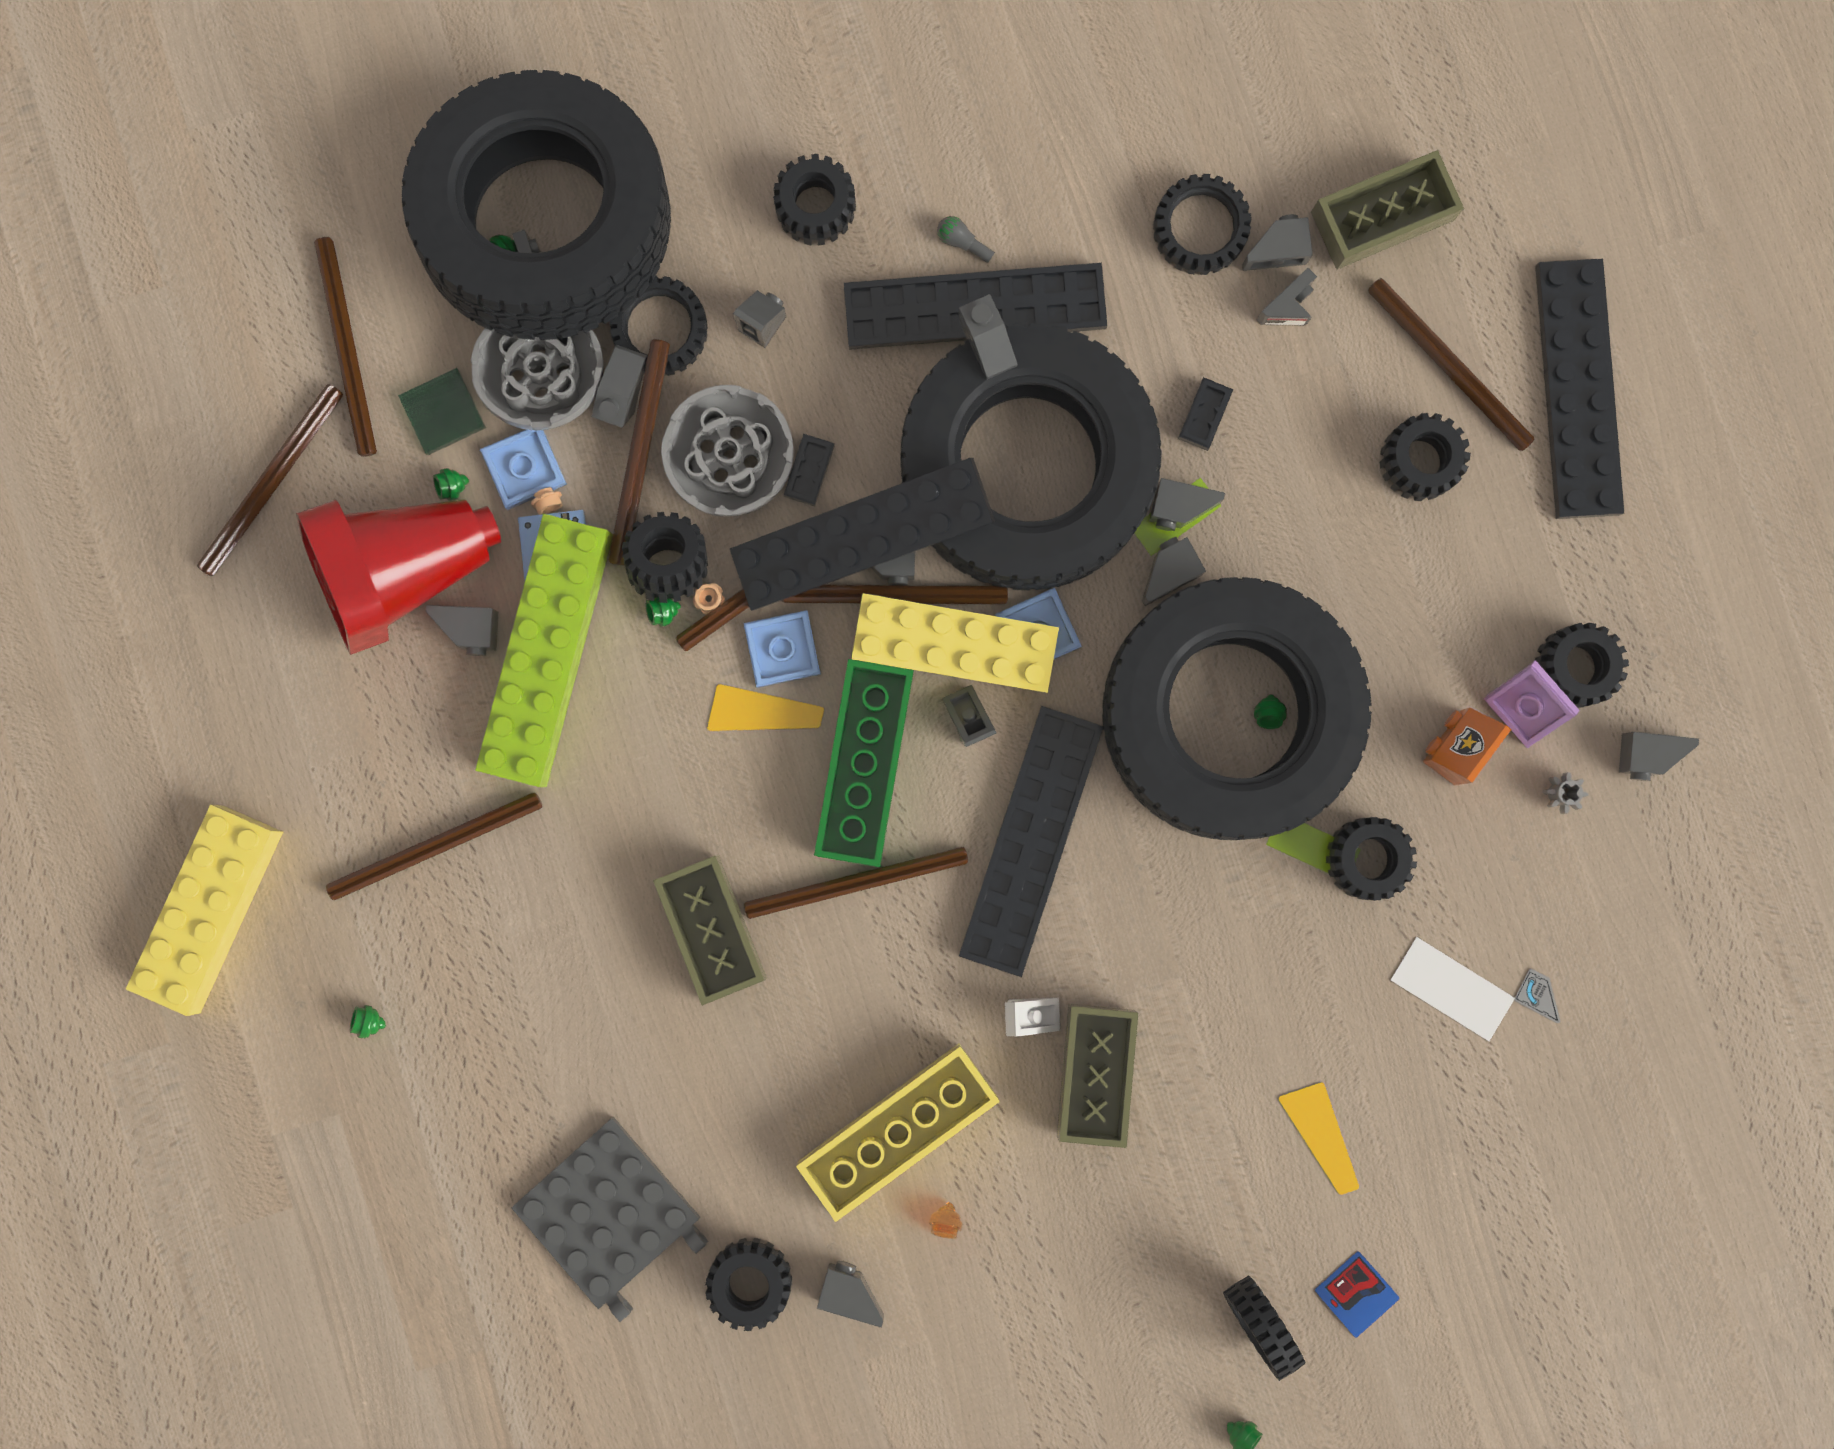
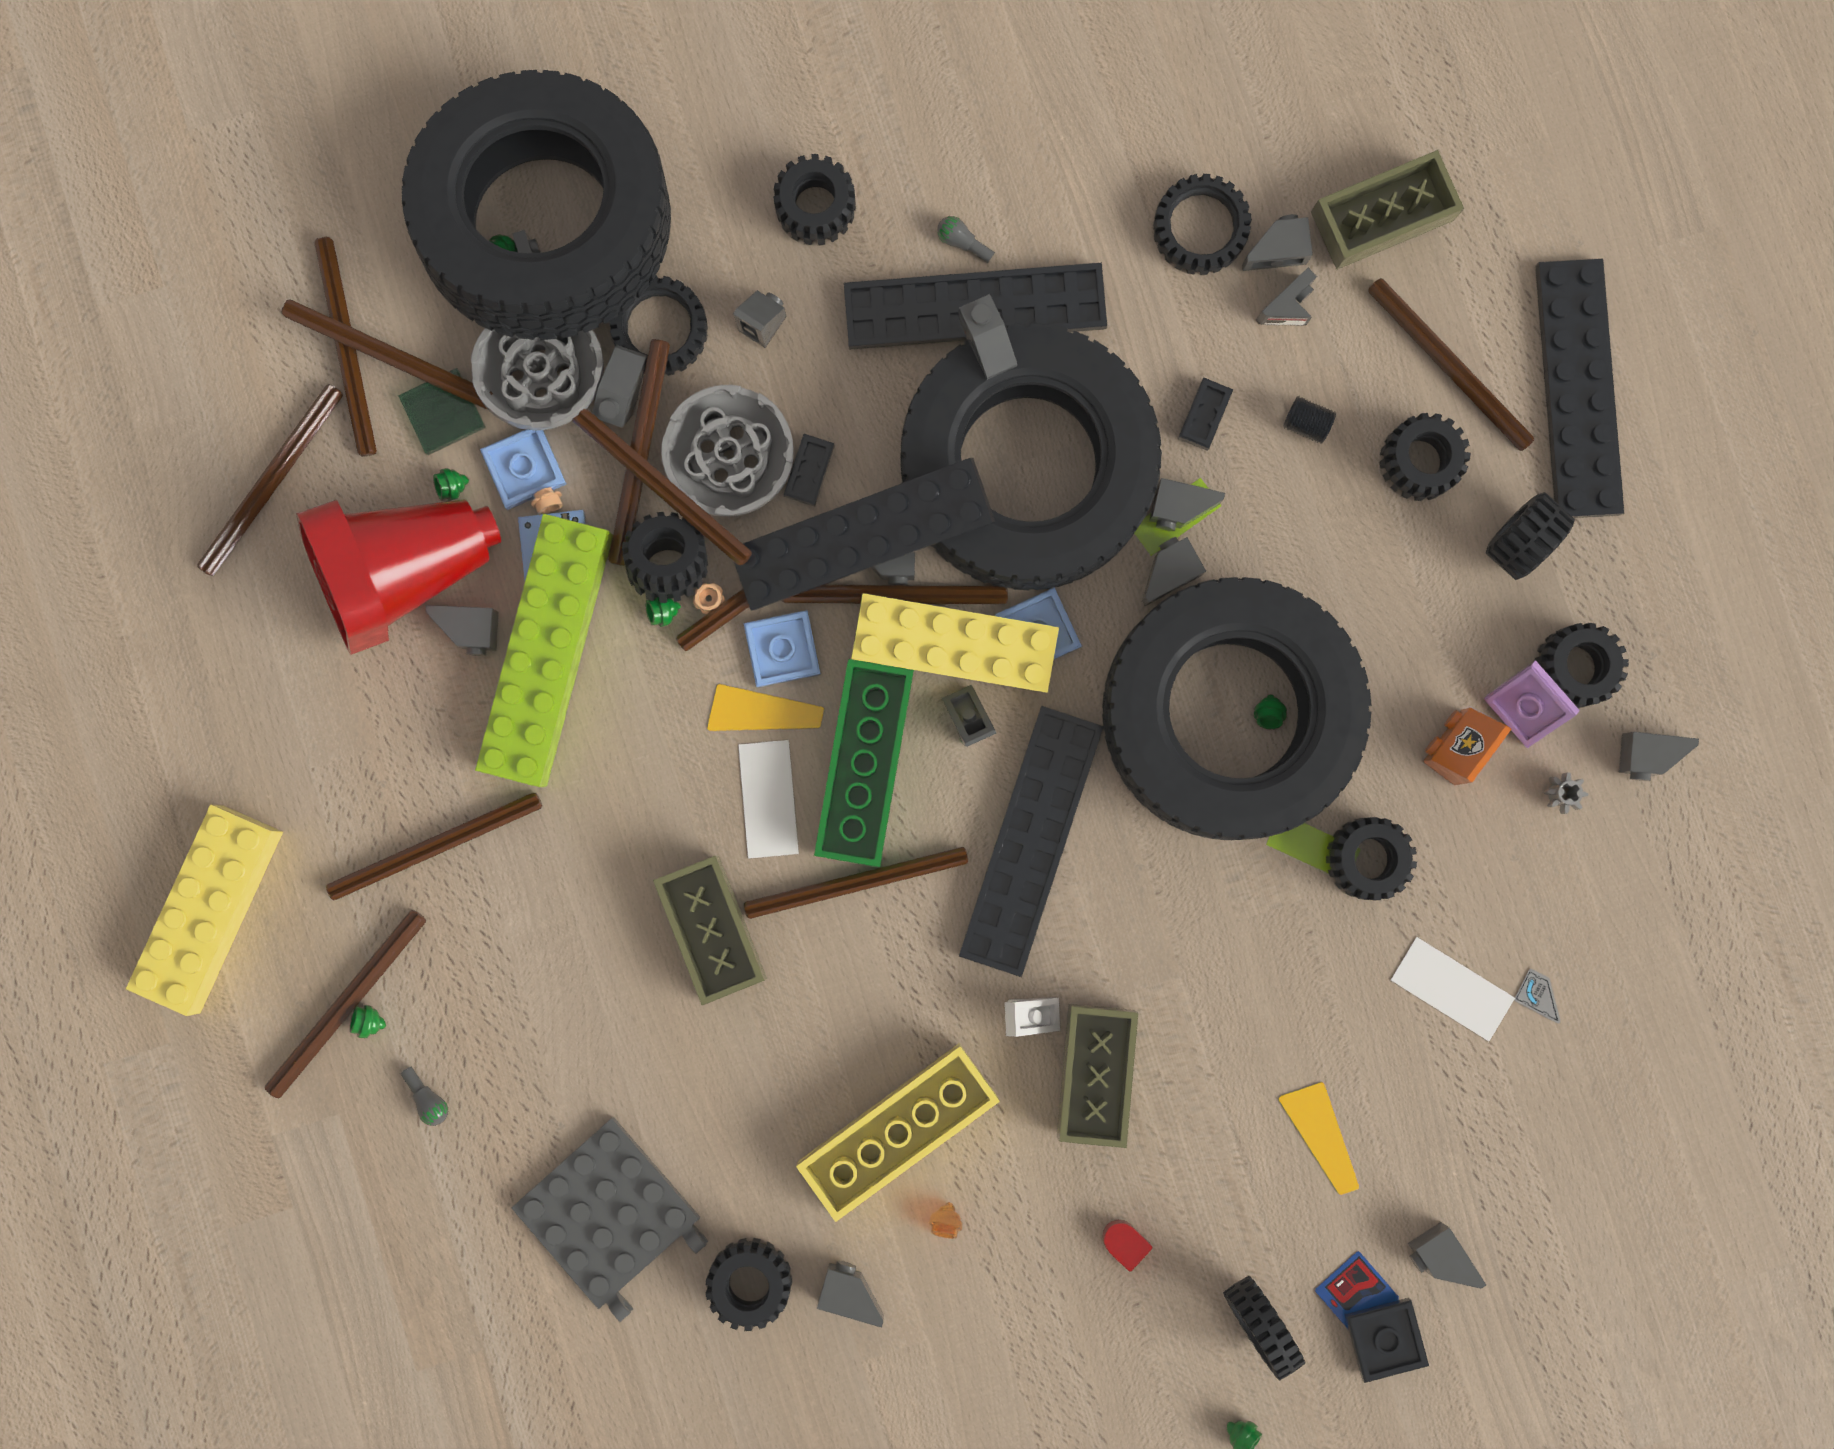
(345, 1004): none -> reddish brown axle
(381, 351): none -> reddish brown axle
(429, 1105): none -> dark grey piece
(662, 487): none -> reddish brown axle
(768, 799): none -> white sticker
(1125, 1243): none -> red piece
(1309, 419): none -> black piece
(1386, 1340): none -> black plate
(1444, 1258): none -> dark grey slope
(1530, 536): none -> black tyre

